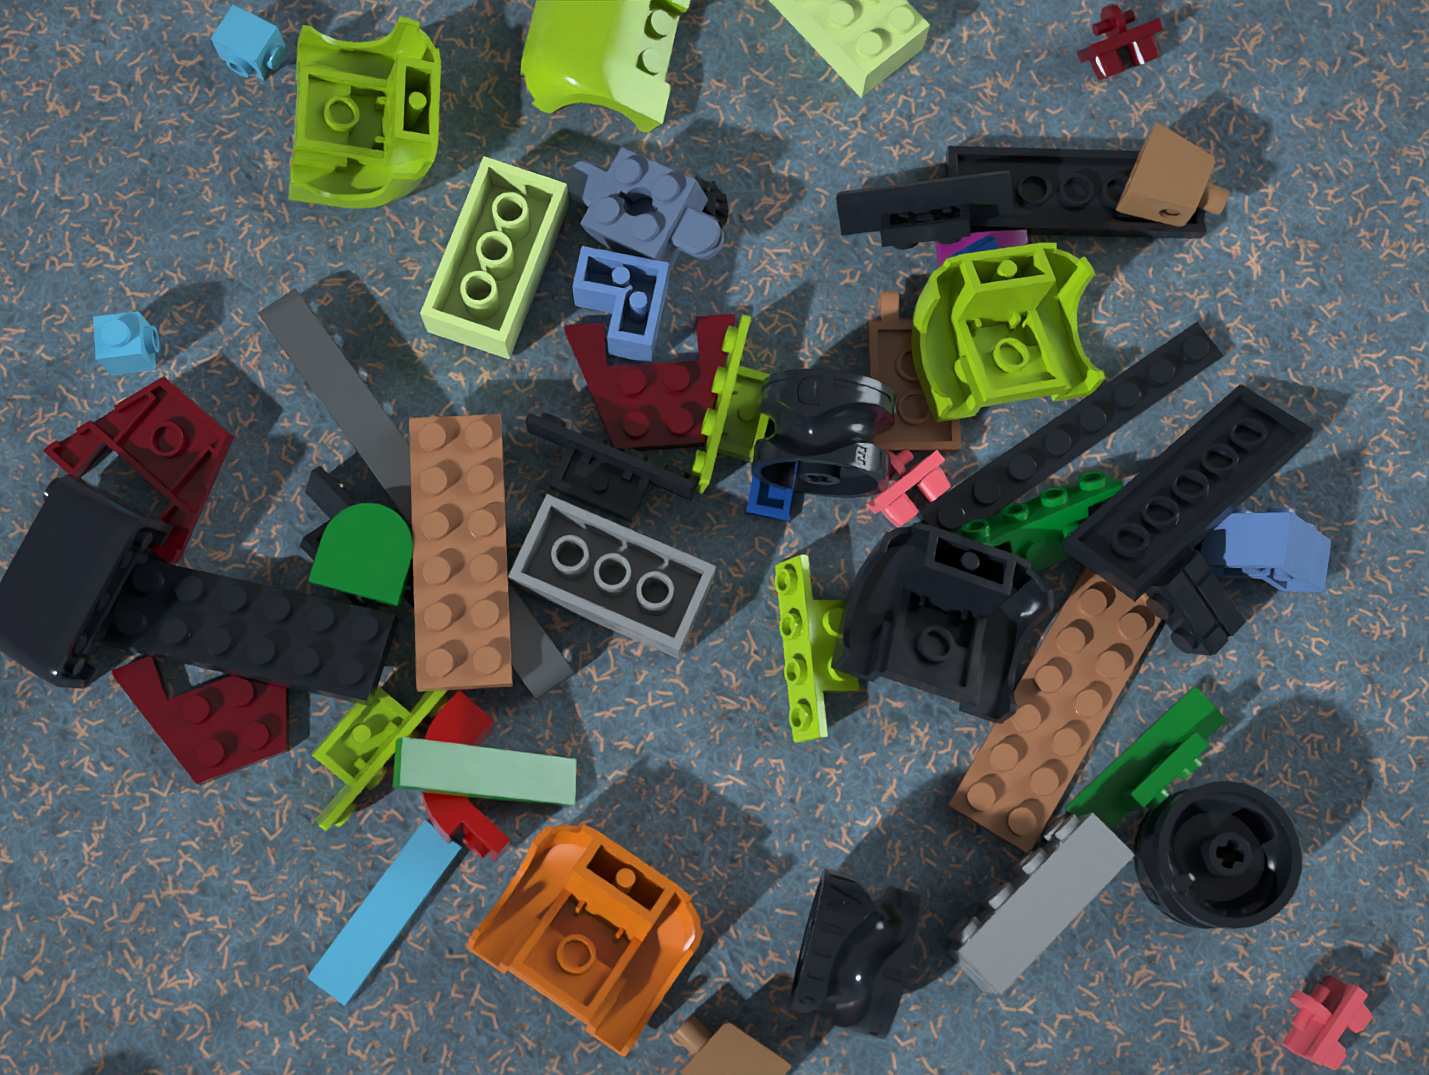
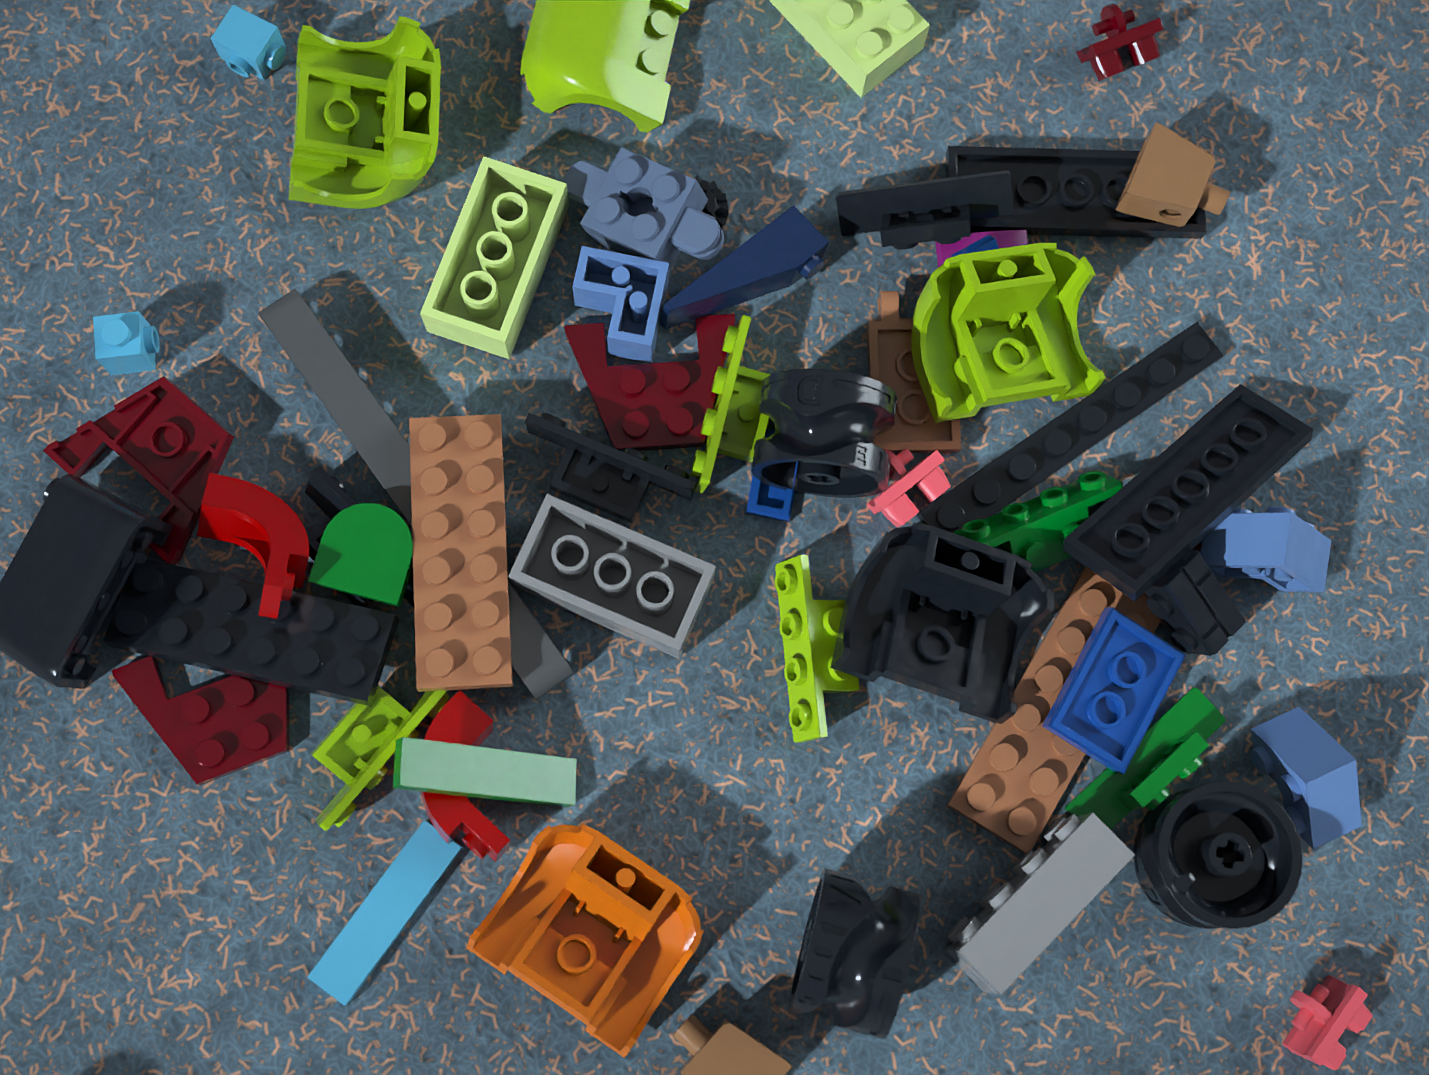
(262, 524): none -> red arch
(760, 266): none -> dark blue slope
(1114, 690): none -> blue tile
(1312, 774): none -> medium blue brick

